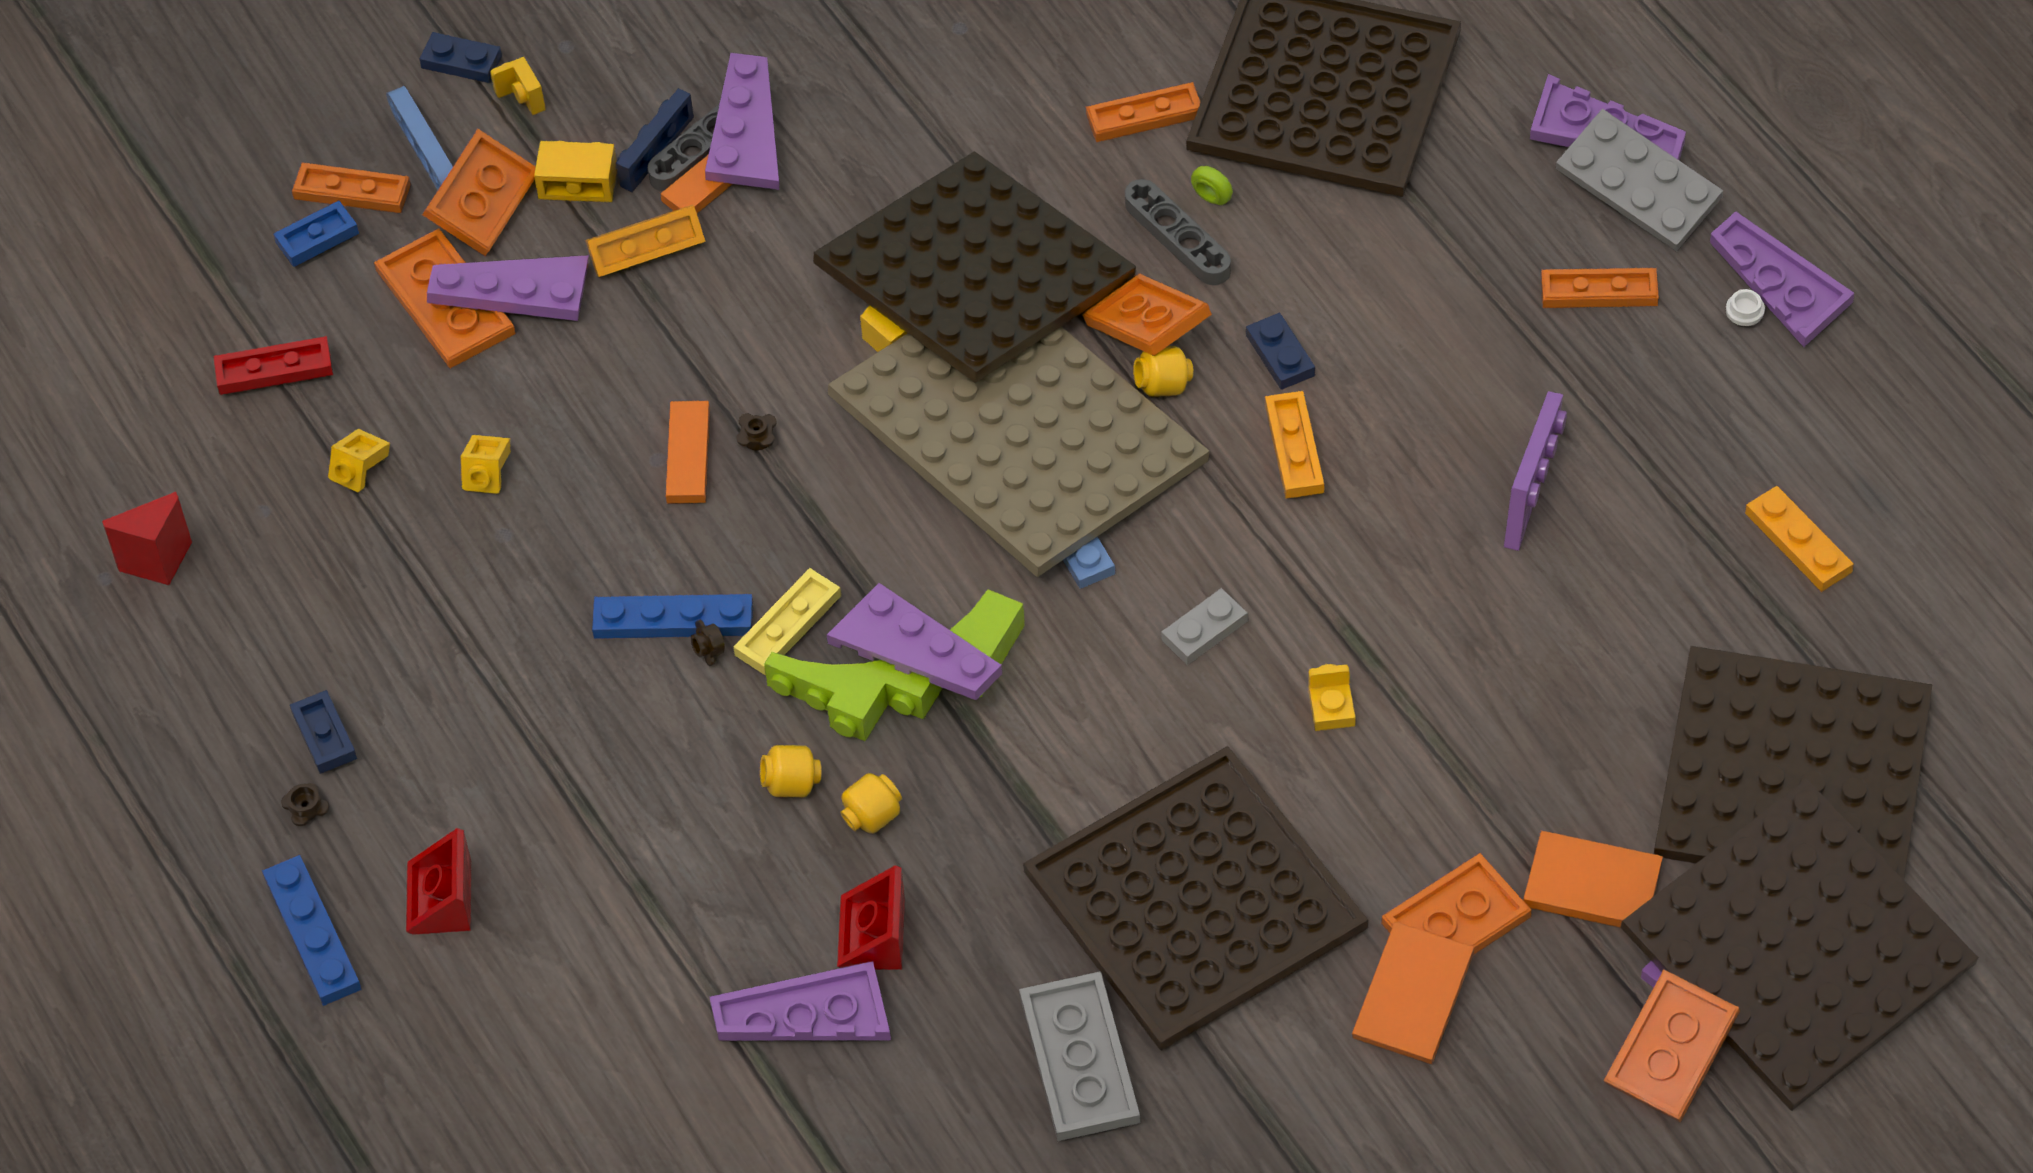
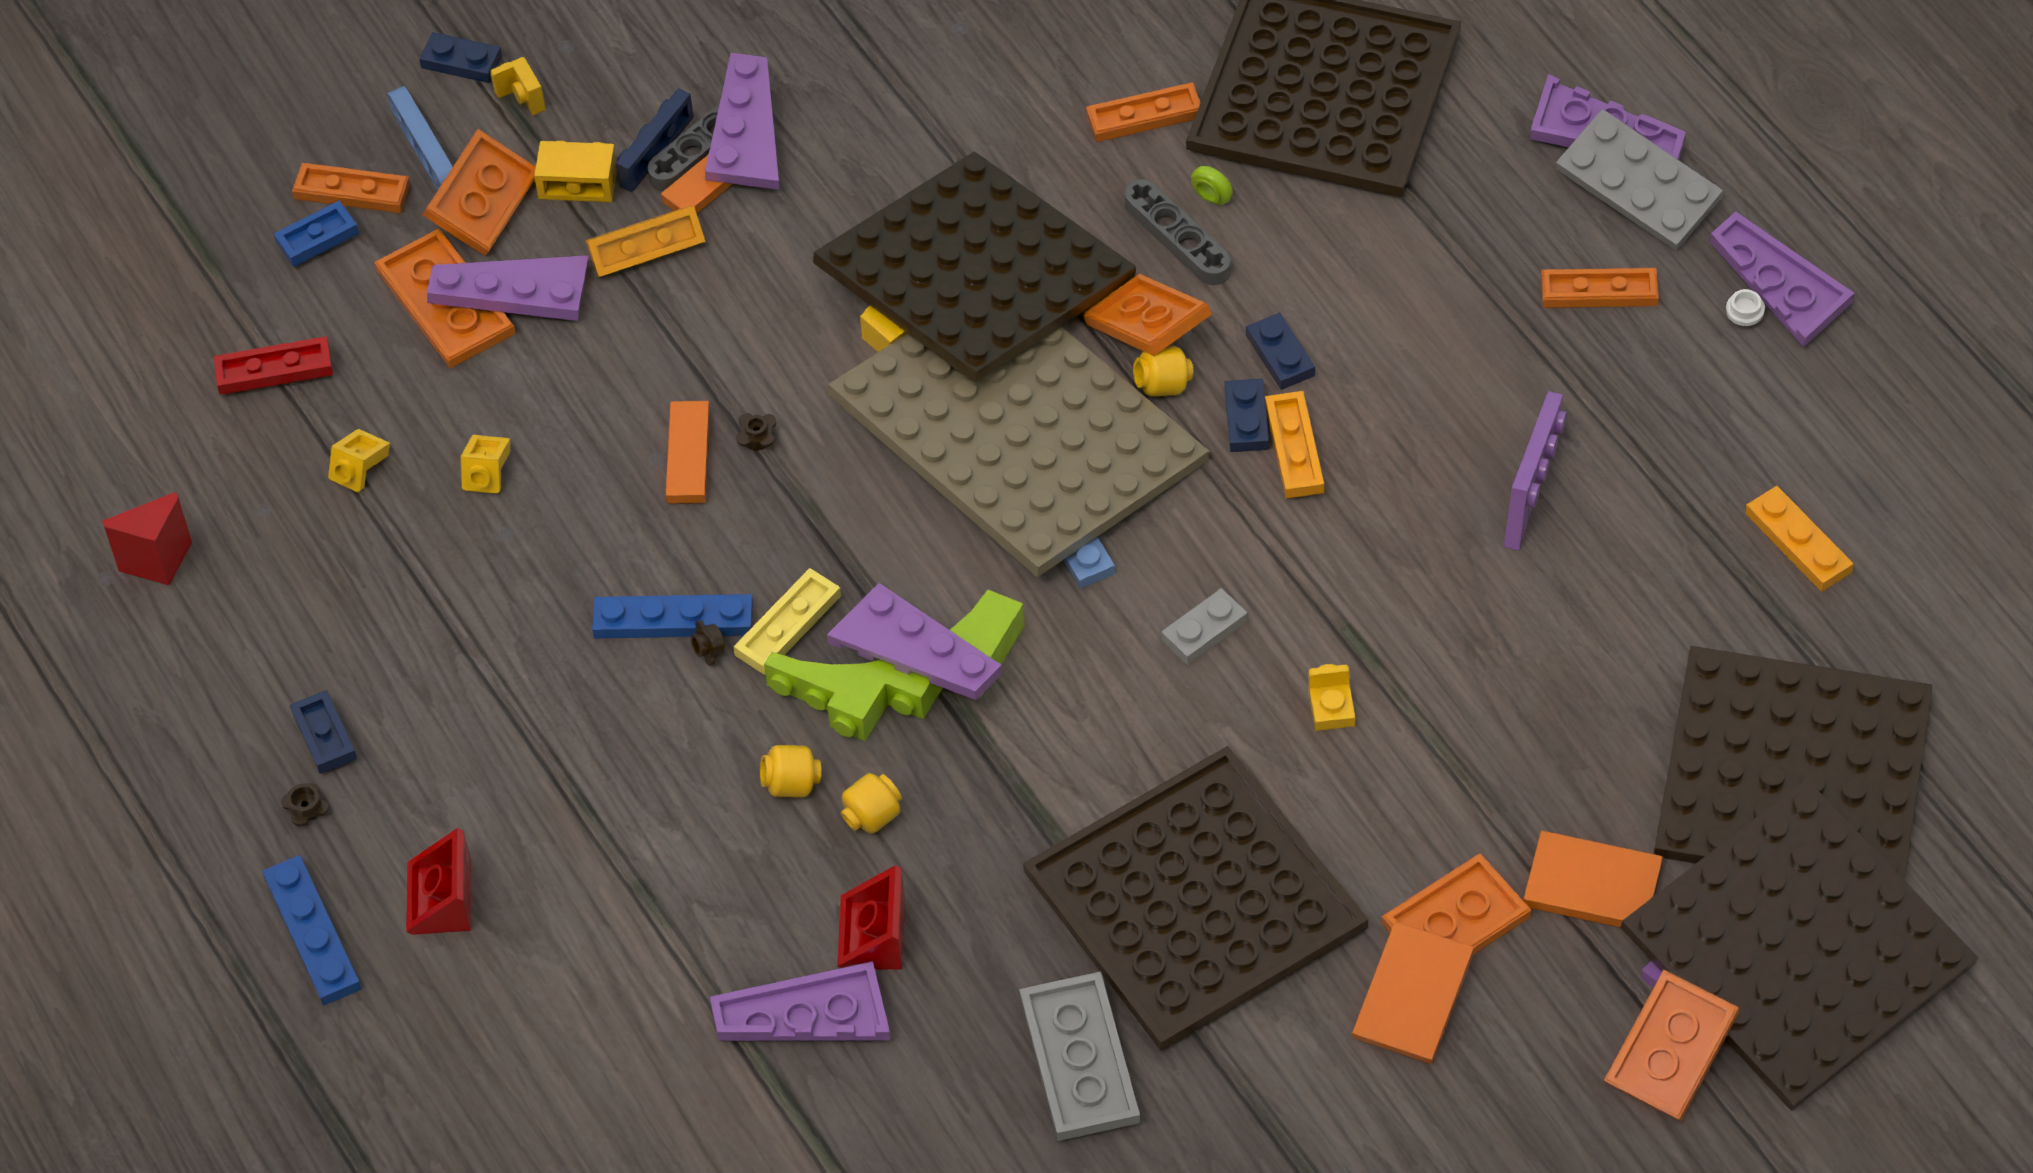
(1246, 415): none -> dark blue plate

